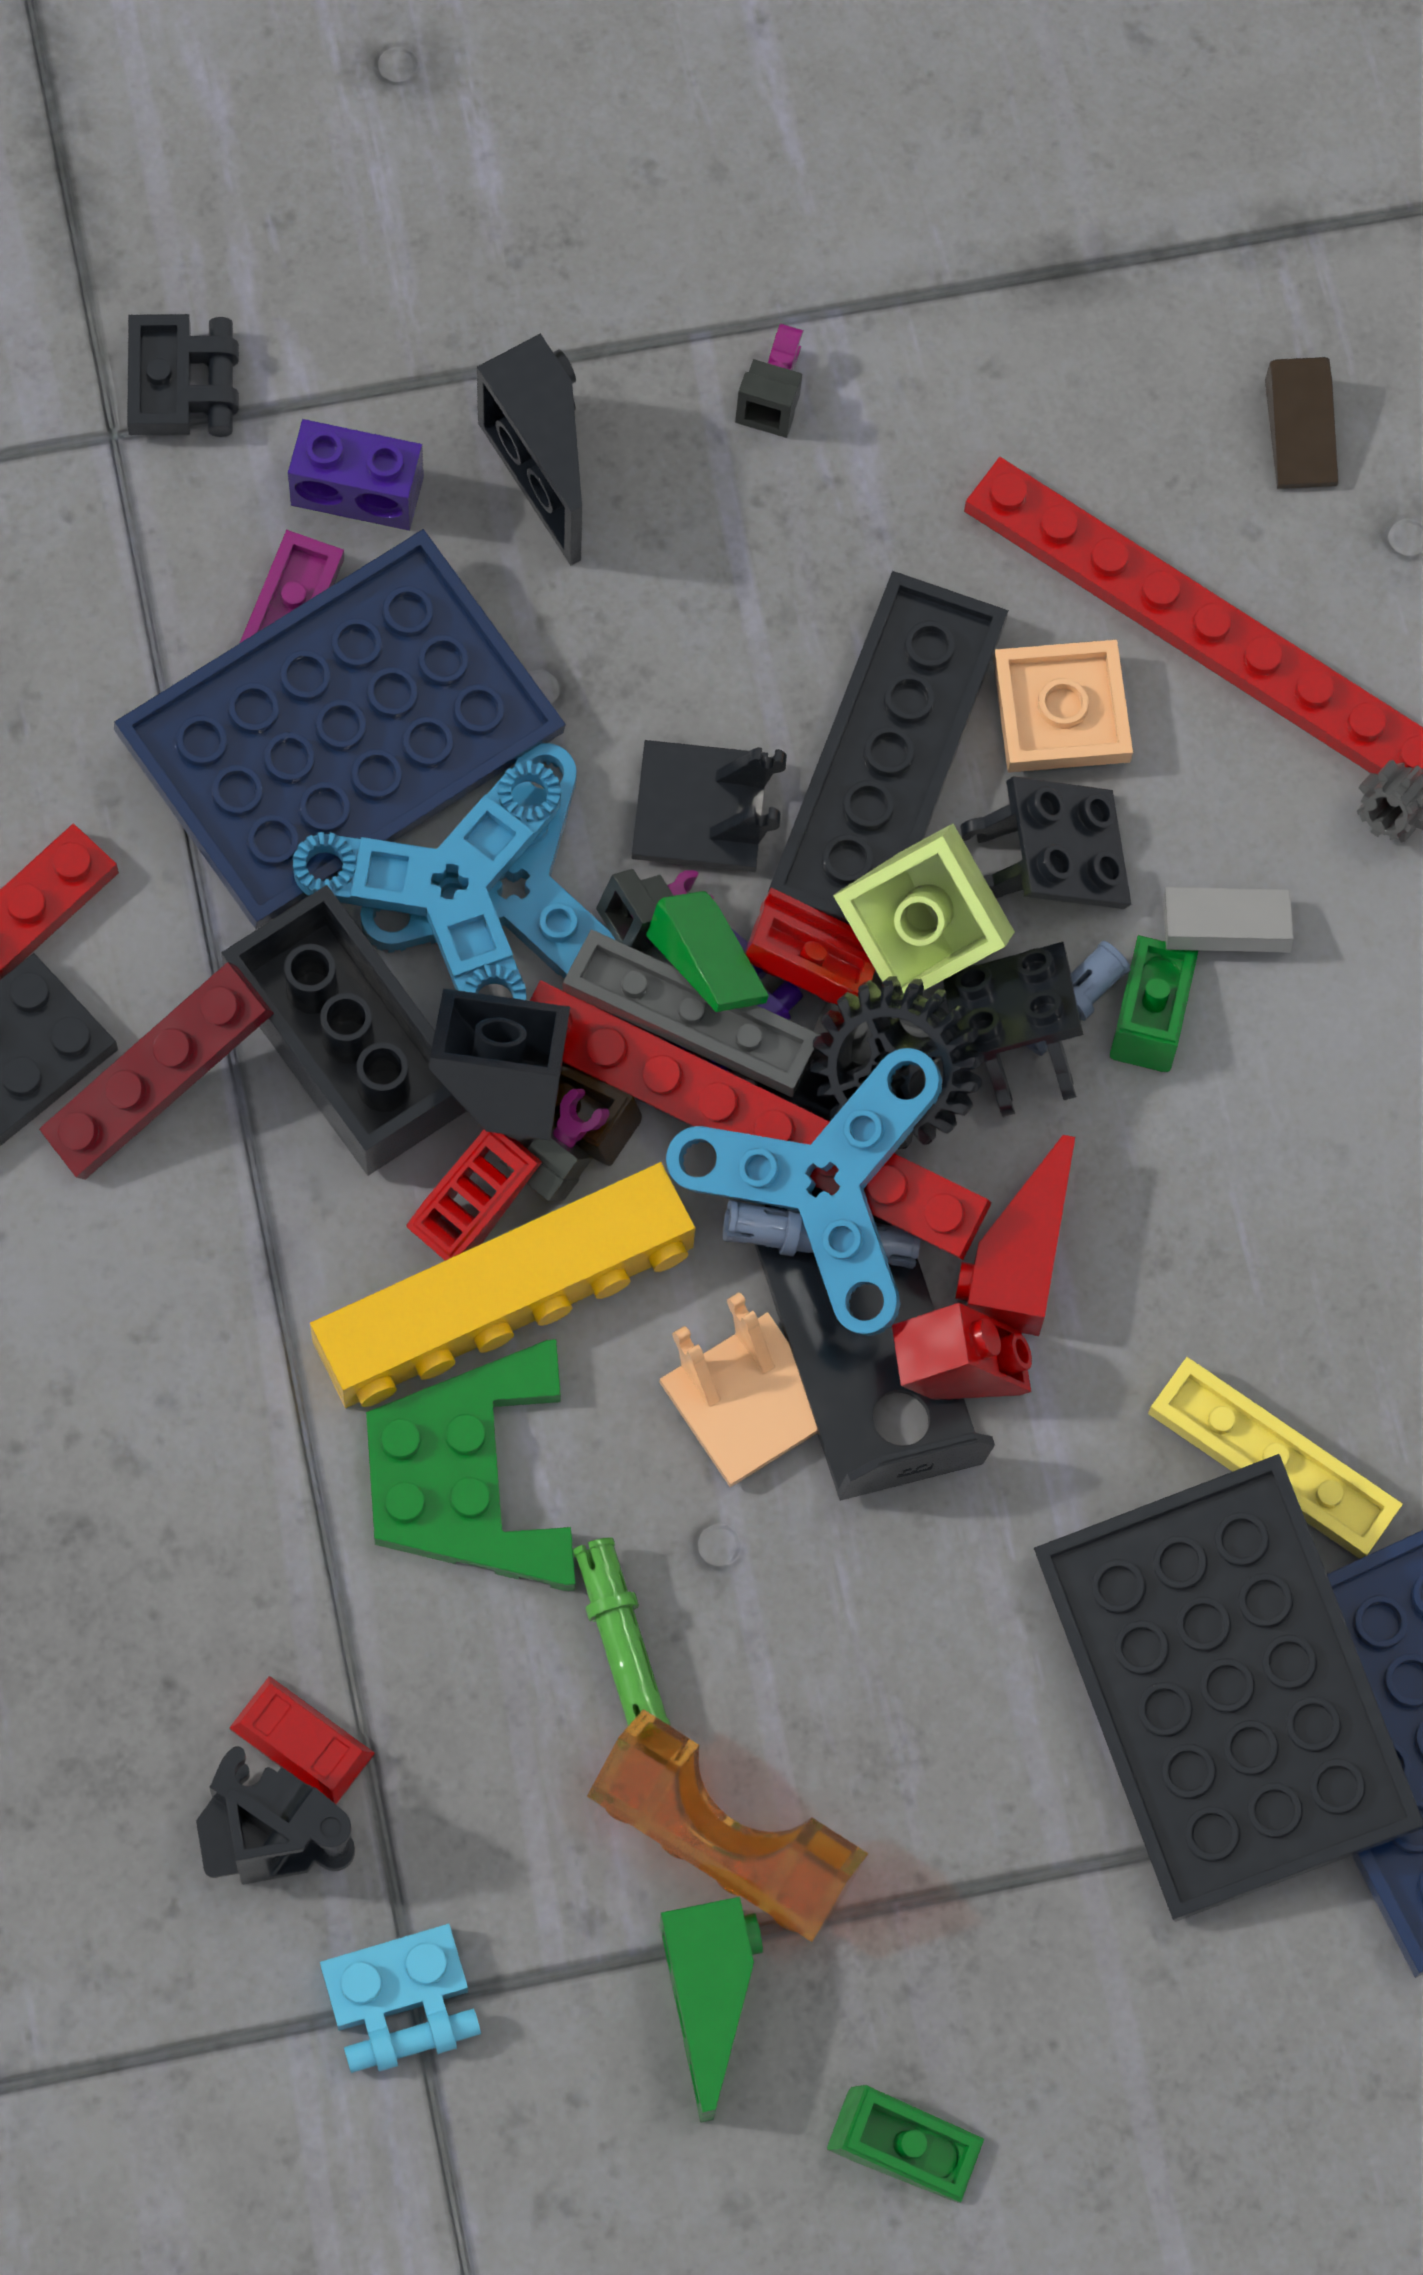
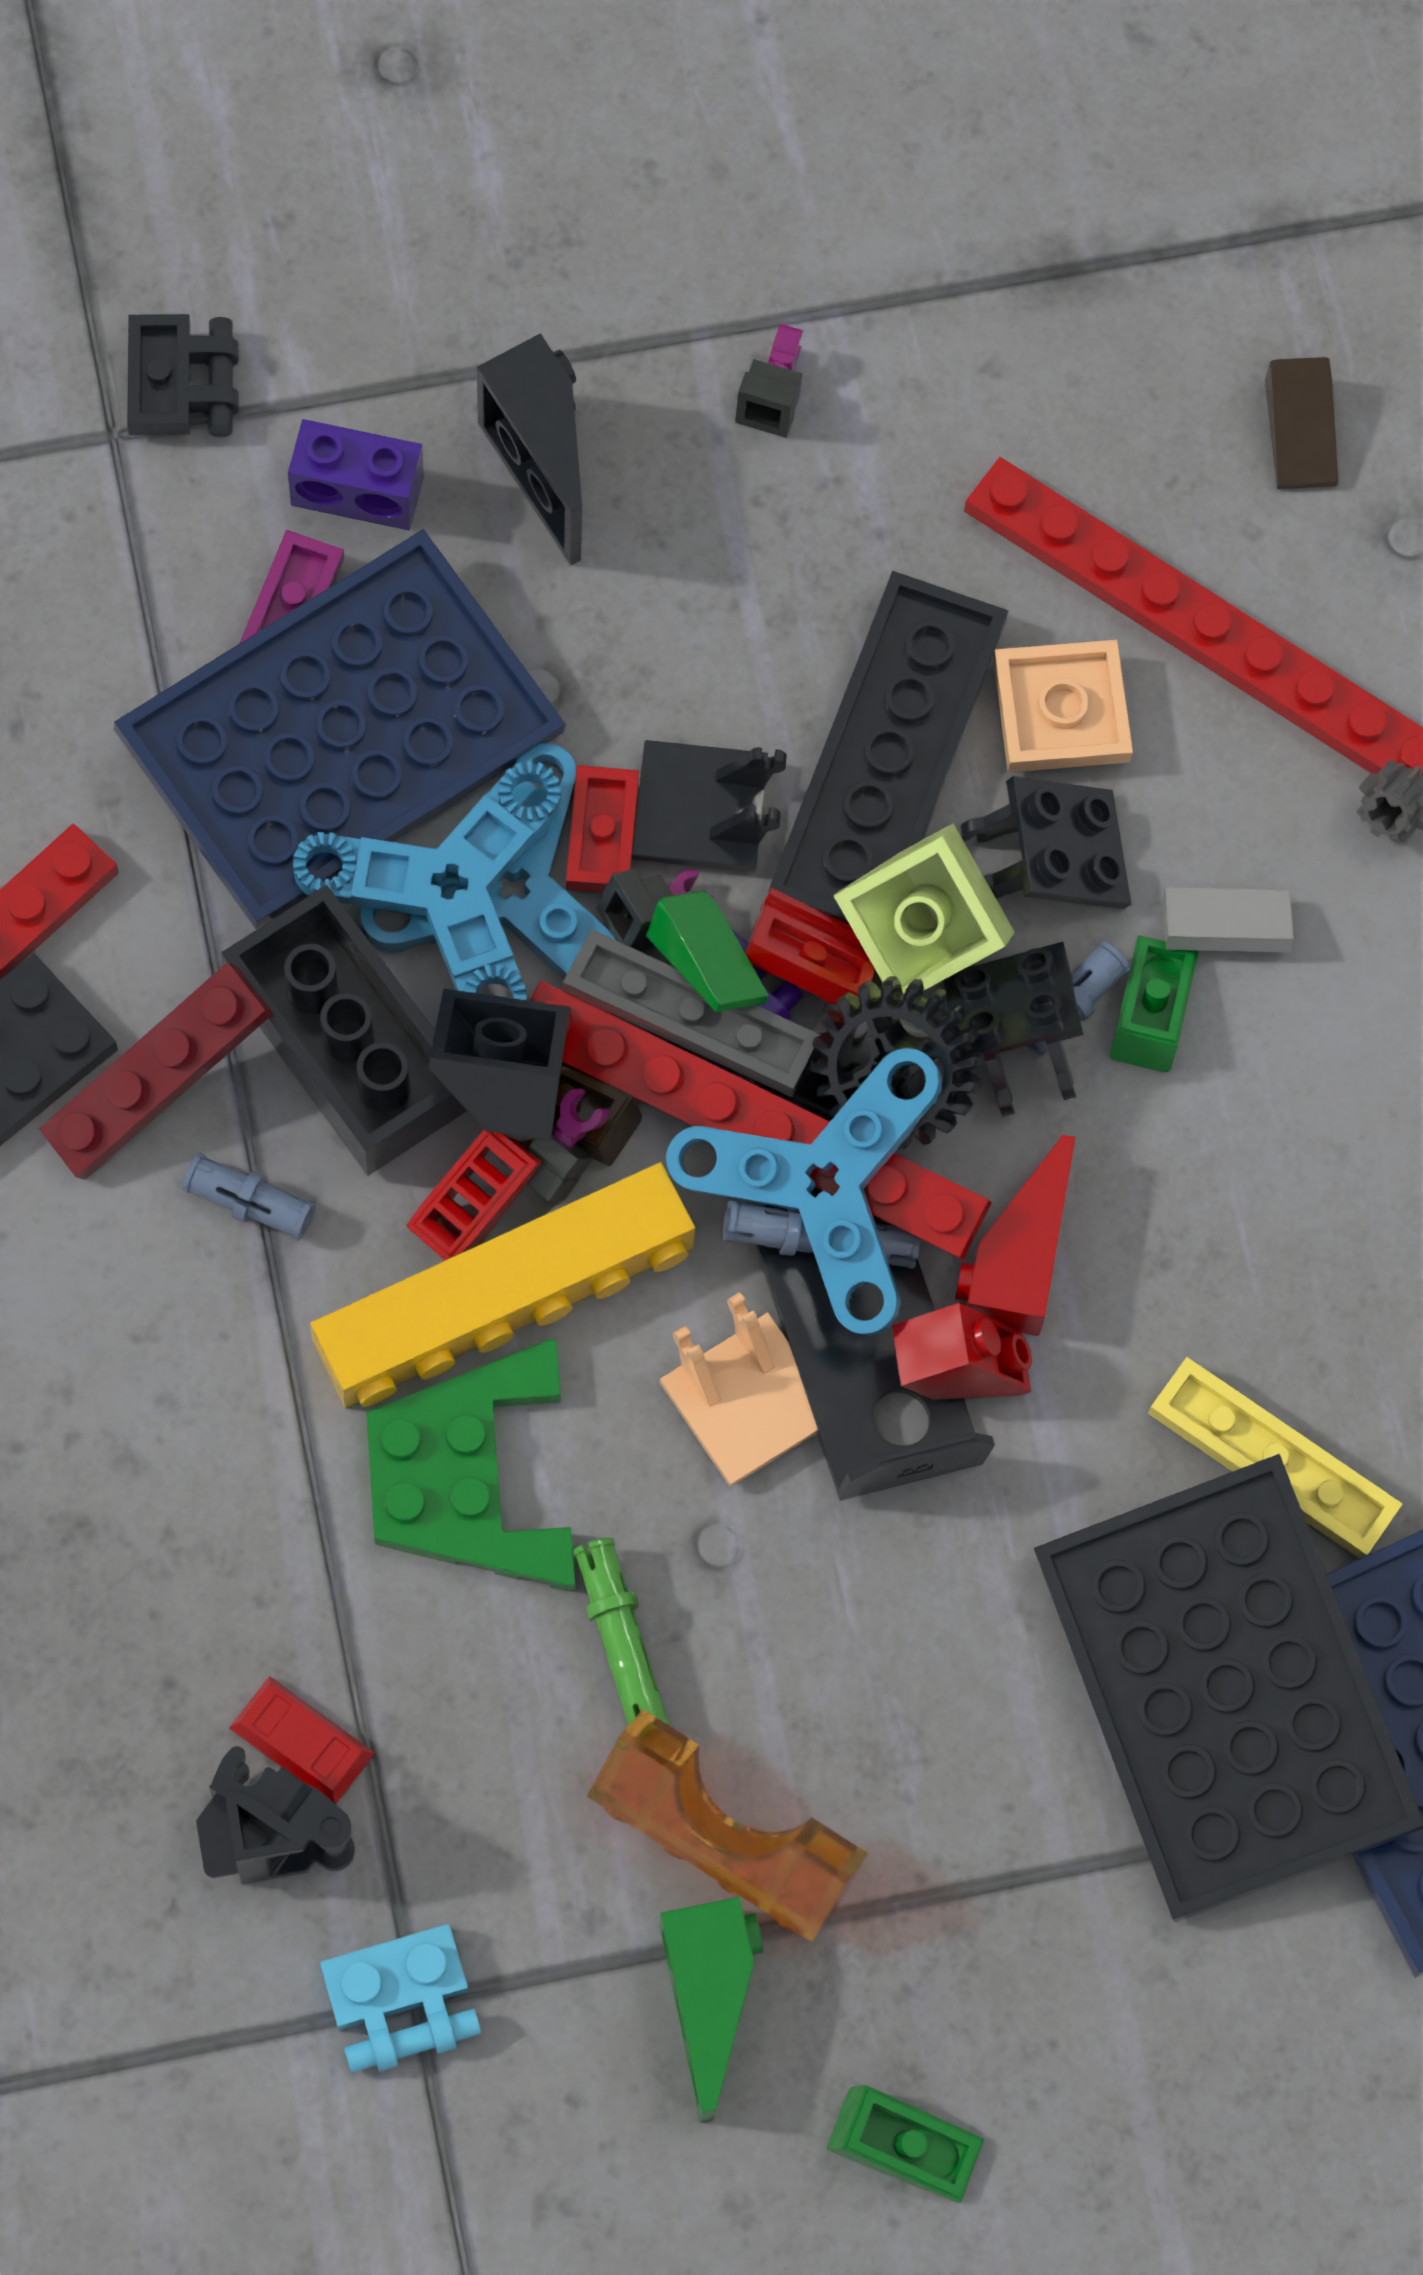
(248, 1196): none -> sand blue pin
(601, 826): none -> red plate

